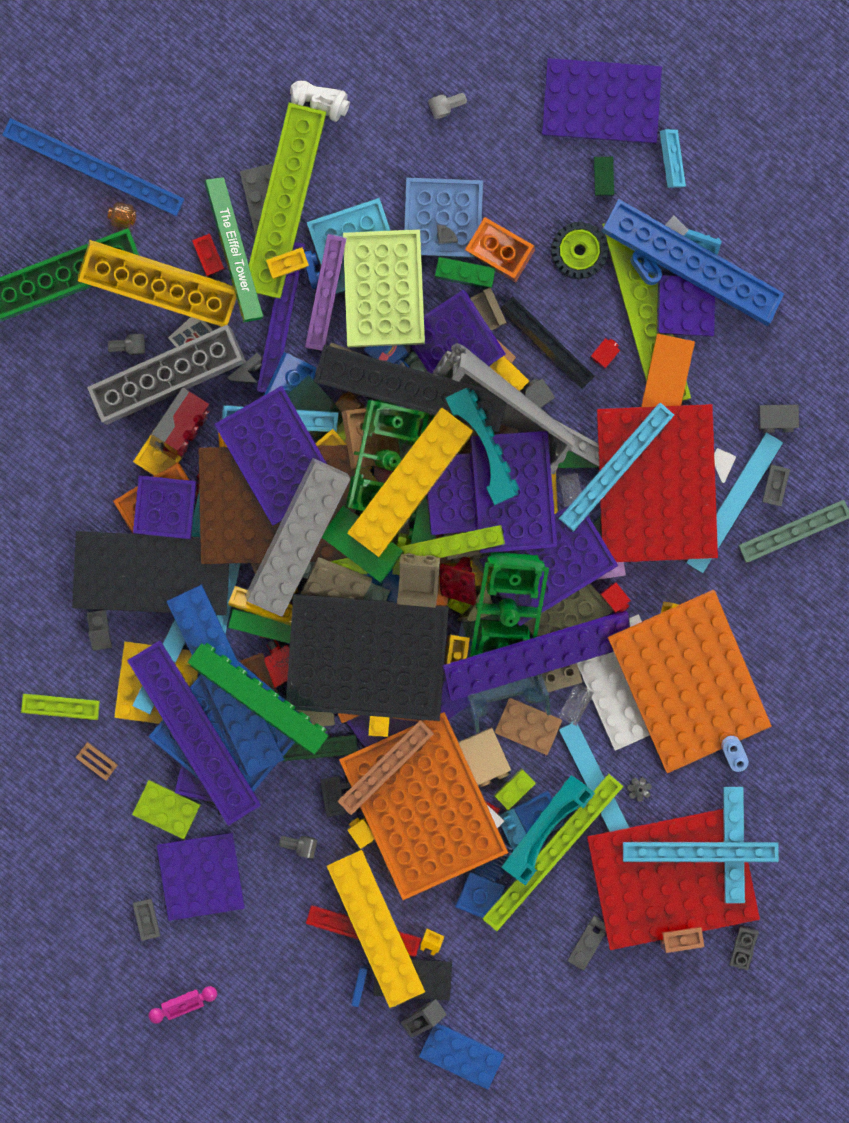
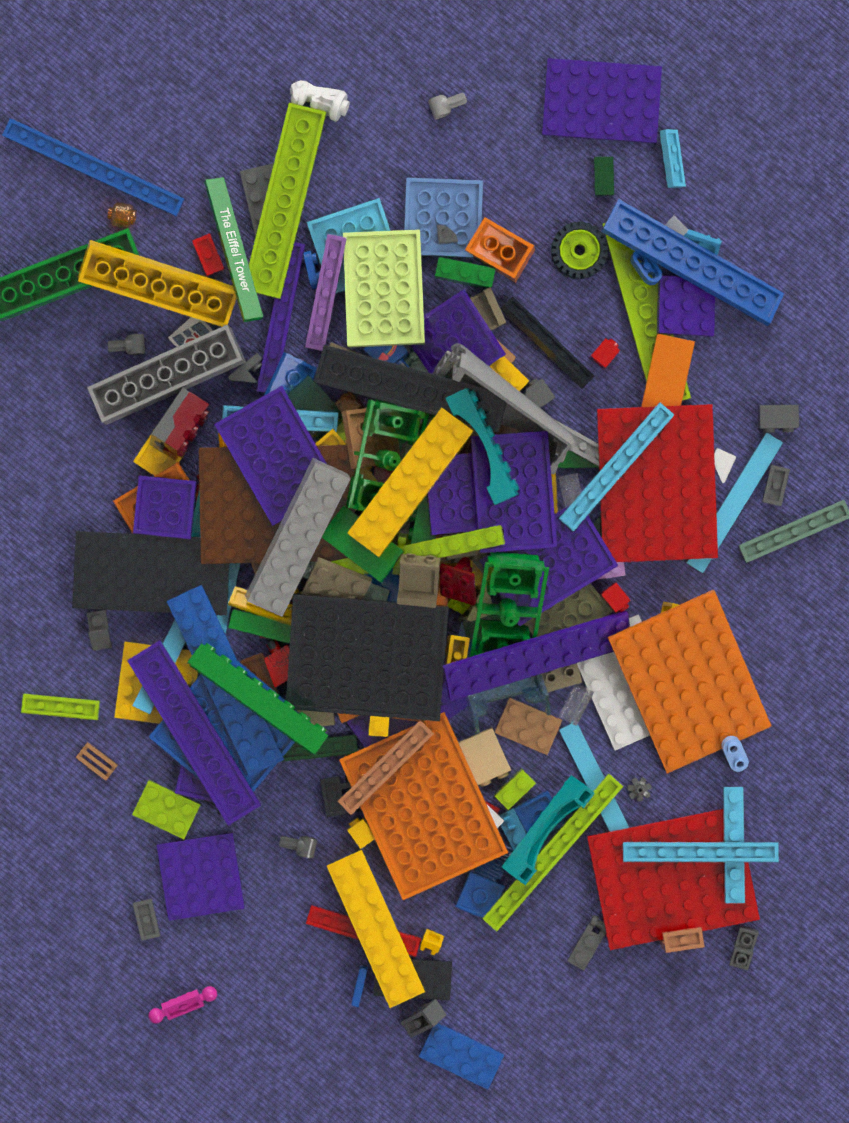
(287, 263): yellow plate -> none

